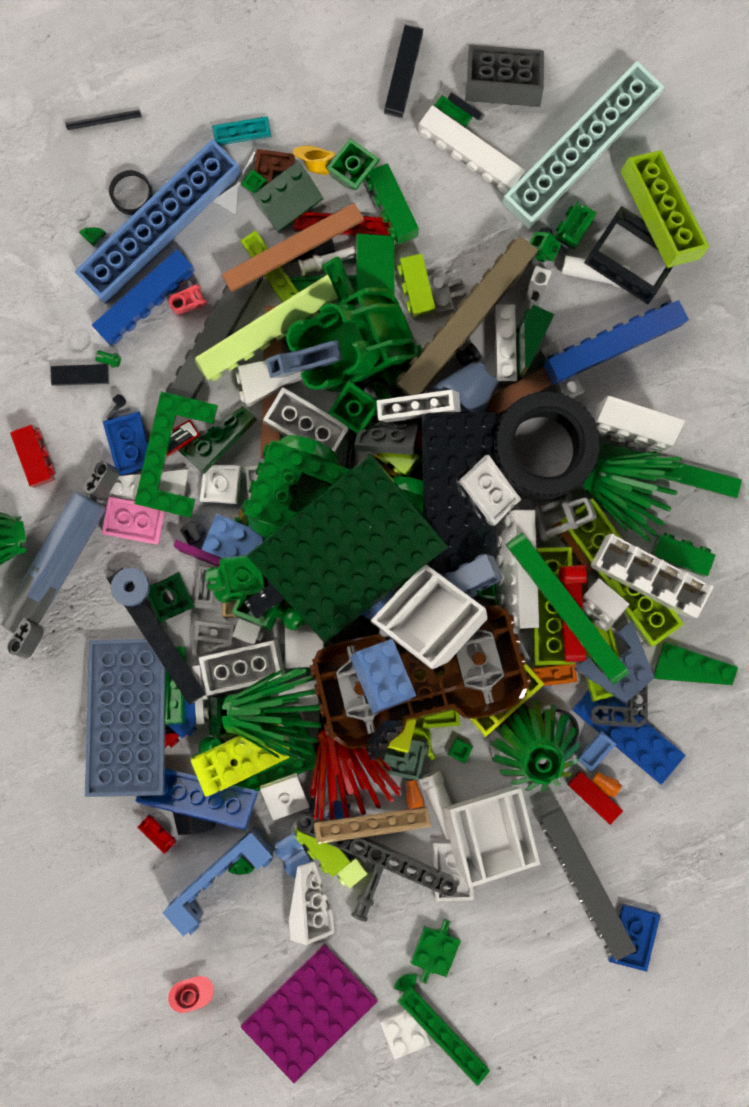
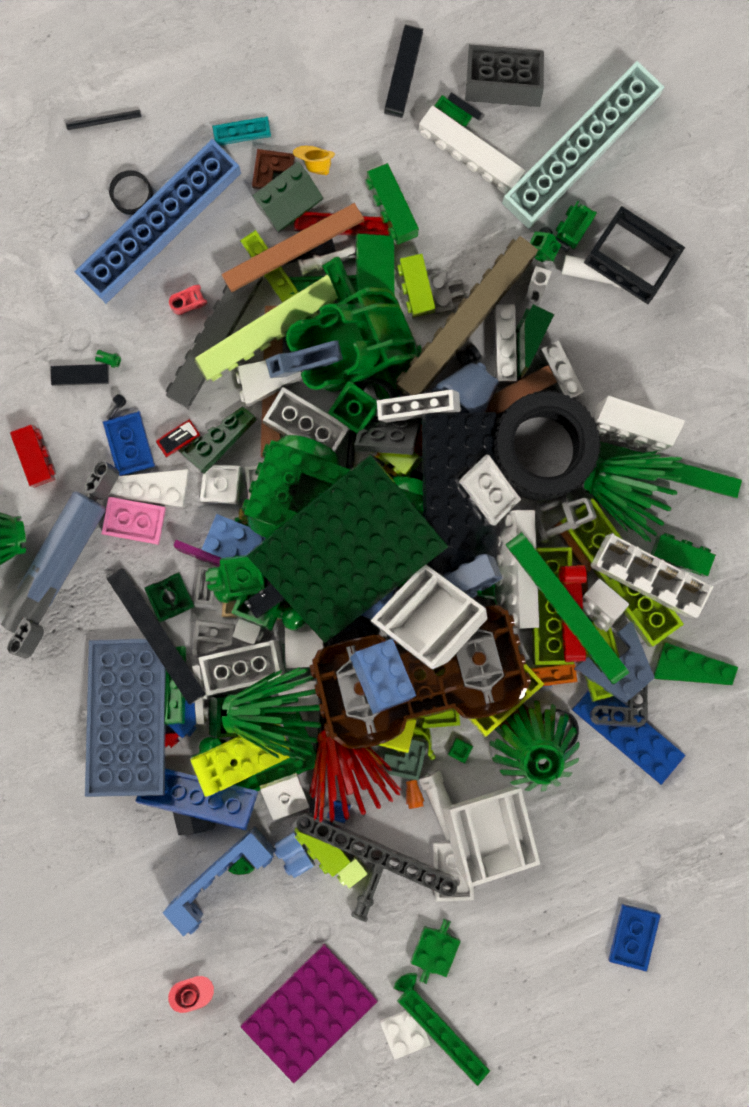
(93, 234): green tile -> none
(119, 584): sand blue tile -> none
(144, 297): blue brick -> none
(148, 488): green plate -> none
(156, 834): red hinge -> none
(191, 533): black tile -> none
(229, 198): white piece -> none
(253, 182): green tile -> none
(309, 913): white wedge -> none
(352, 165): green slope -> none
(372, 825): tan tile -> none
(382, 738): black hinge -> none
(588, 884): dark grey brick -> none
(595, 797): red tile -> none
(596, 750): medium blue tile -> none
(608, 784): orange cone -> none
(615, 342): blue brick -> none
(664, 208): lime brick -> none

